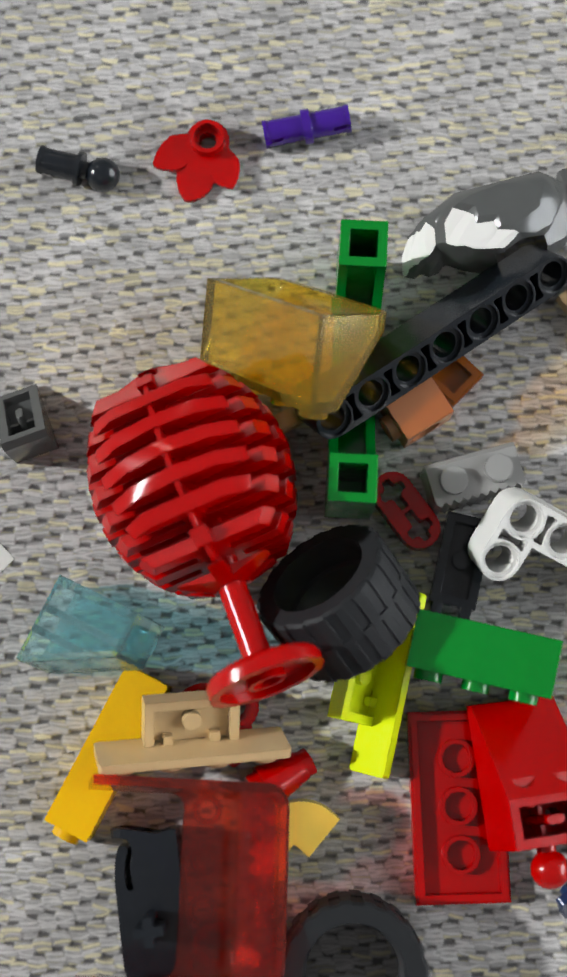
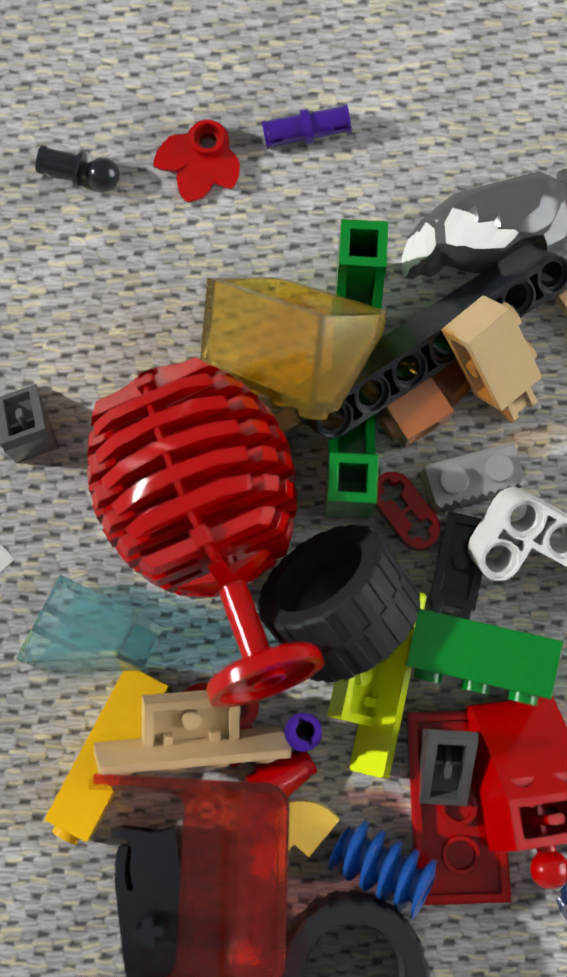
(315, 730): none -> dark purple pin
(383, 866): none -> blue piece
(446, 766): none -> dark grey slope
(495, 356): none -> tan brick

